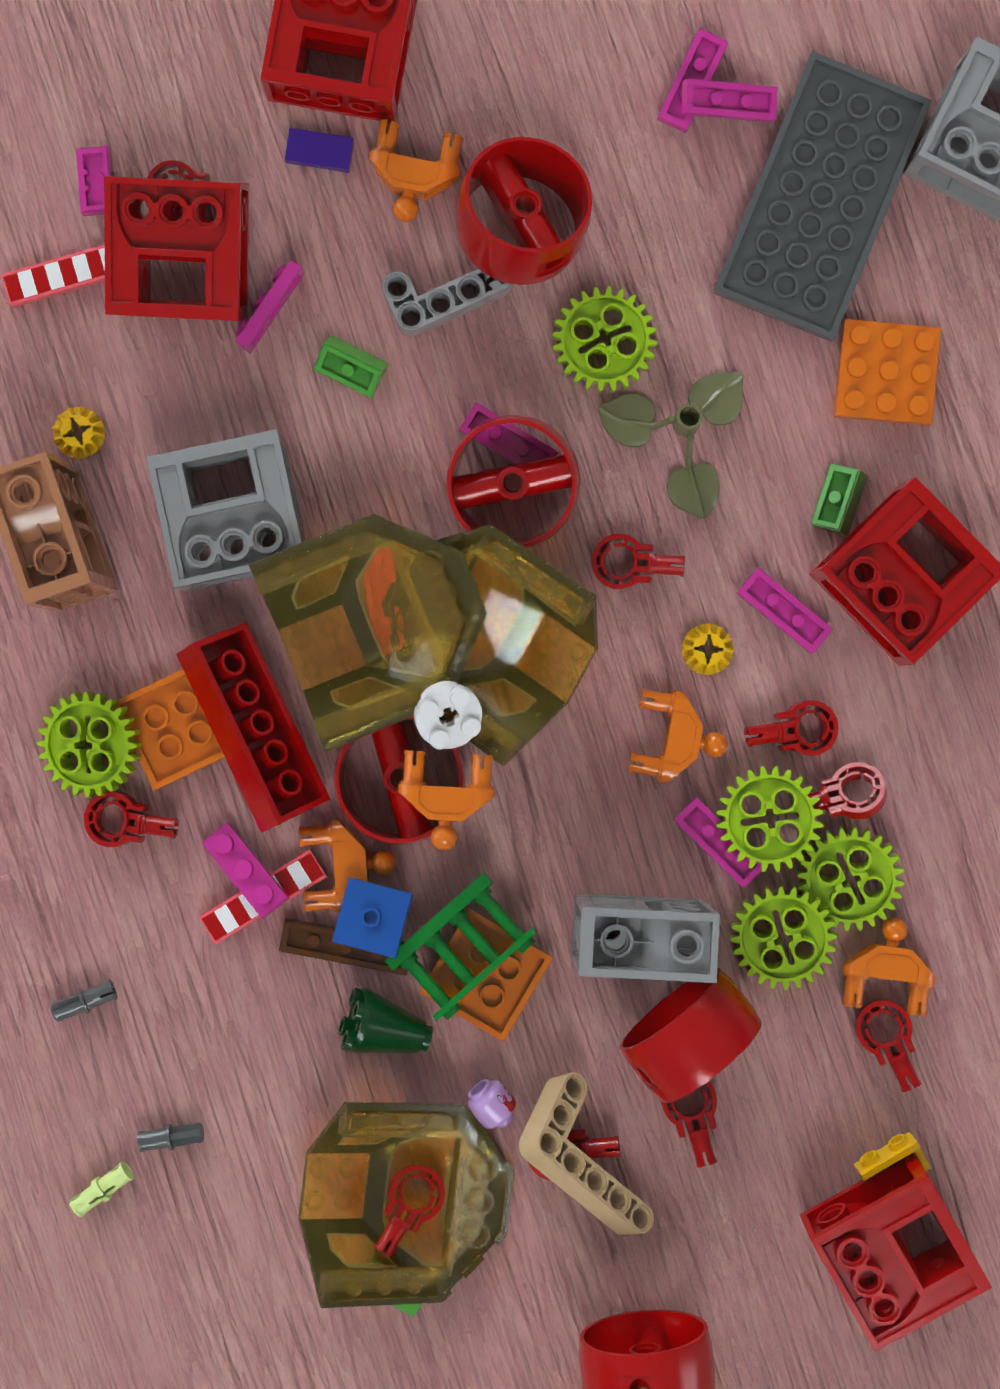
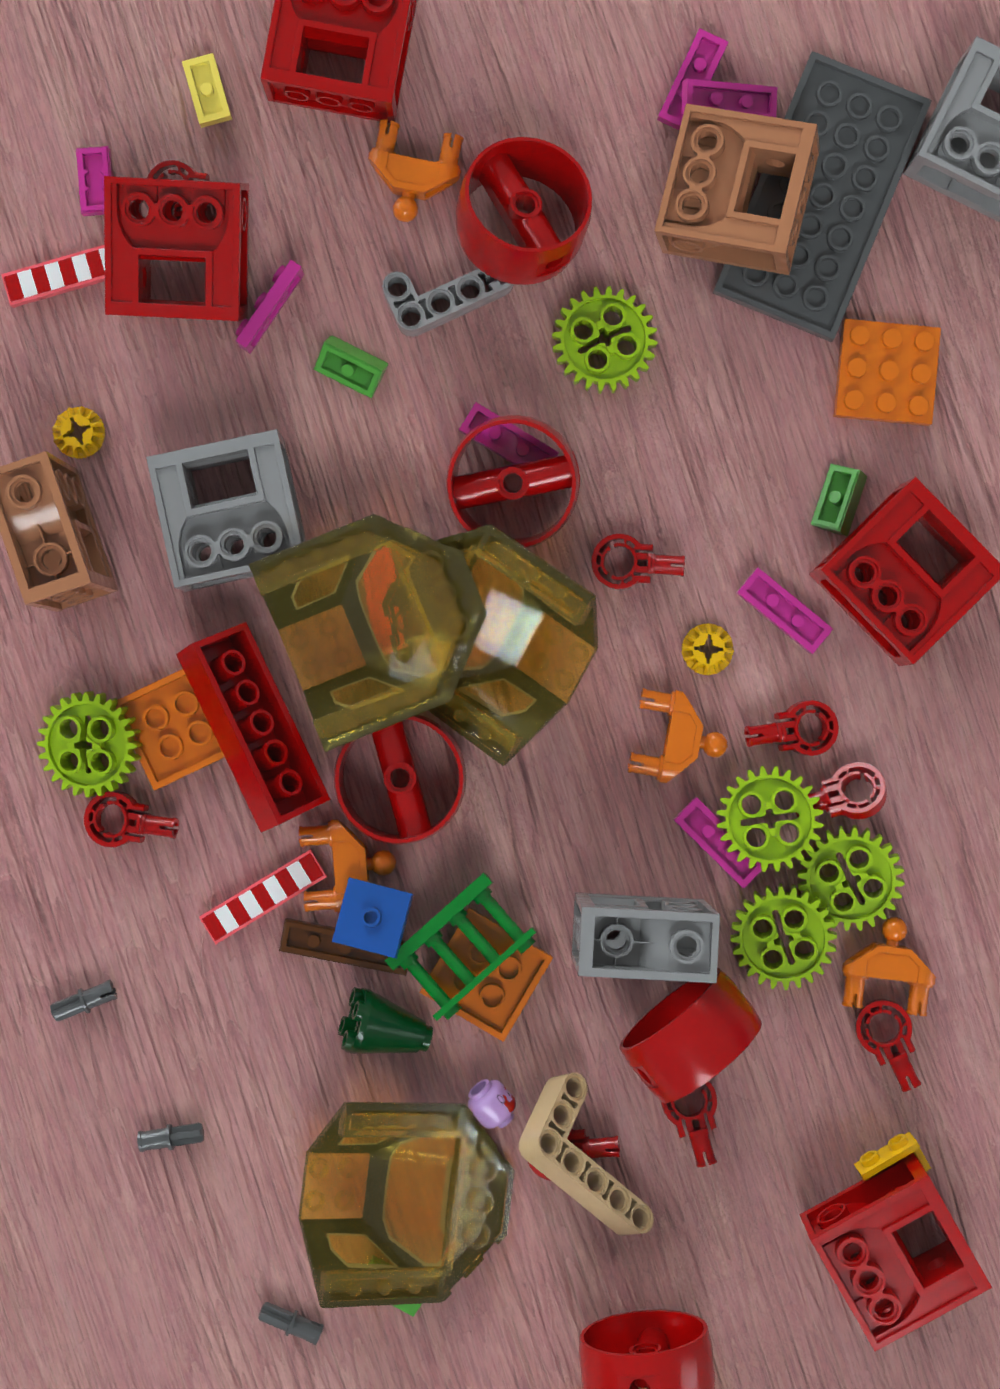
(101, 1189): yellowish green pin -> none
(207, 90): none -> light yellow plate
(245, 870): dark pink plate -> none
(291, 1322): none -> dark grey axle
(319, 150): dark purple tile -> none
(396, 1227): red pin -> none
(446, 803): orange connector -> none
(465, 723): white plate -> none
(713, 183): none -> nougat piece
(714, 397): olive plant -> none

